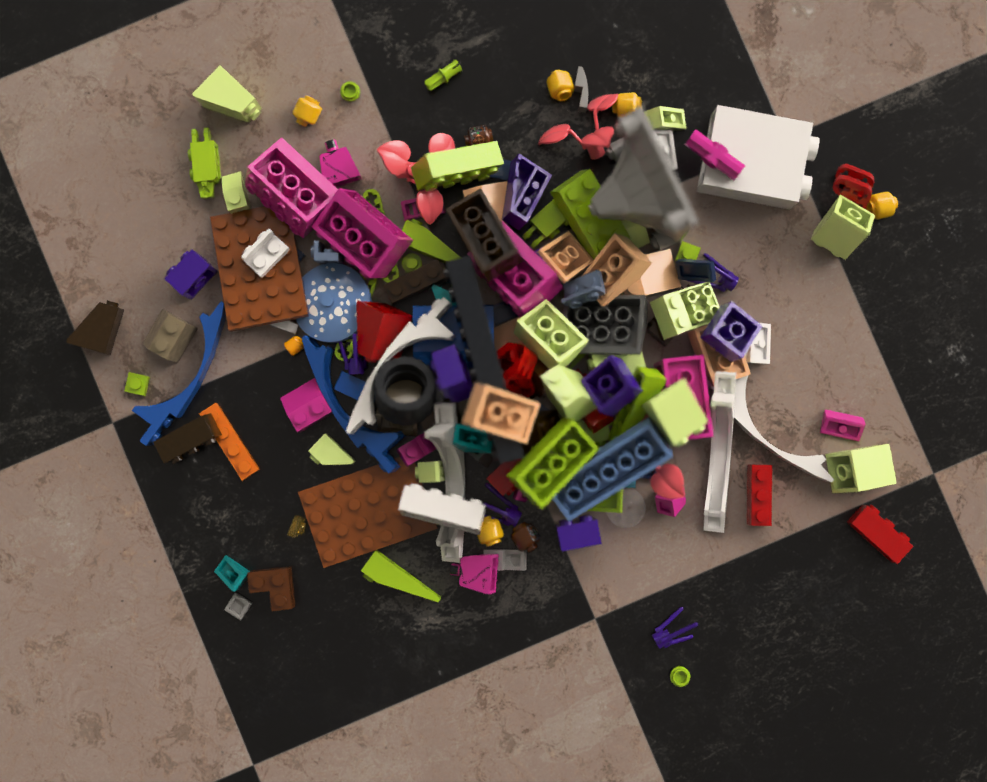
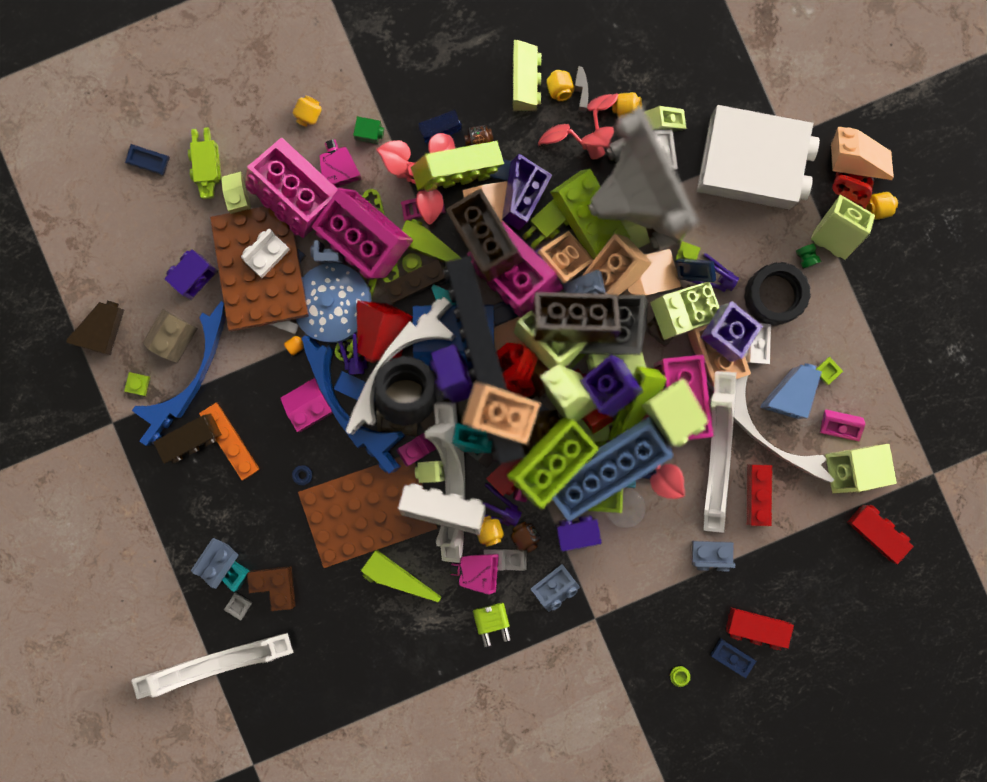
(147, 159): none -> dark blue tile
(196, 669): none -> white slope
(215, 562): none -> sand blue bracket
(226, 96): yellowish green slope -> none
(295, 475): none -> dark blue plate
(297, 526): clear yellow plate -> none
(329, 452): yellowish green slope -> none
(350, 91): lime plate -> none
(368, 130): none -> green brick
(442, 75): lime axle -> none
(445, 123): none -> clear blue panel
(491, 619): none -> lime piece
(525, 77): none -> yellowish green slope
(555, 588): none -> sand blue bracket
(575, 317): none -> dark brown brick
(664, 638): dark purple plant -> none
(669, 506): dark pink panel -> none
(712, 554): none -> sand blue bracket
(714, 155): dark pink piece -> none
(733, 658): none -> dark blue plate
(759, 629): none -> red brick
(794, 393): none -> medium blue slope
(796, 279): none -> black tyre
(808, 256): none -> green wheel
(830, 370): none -> lime plate
(860, 155): none -> light nougat slope

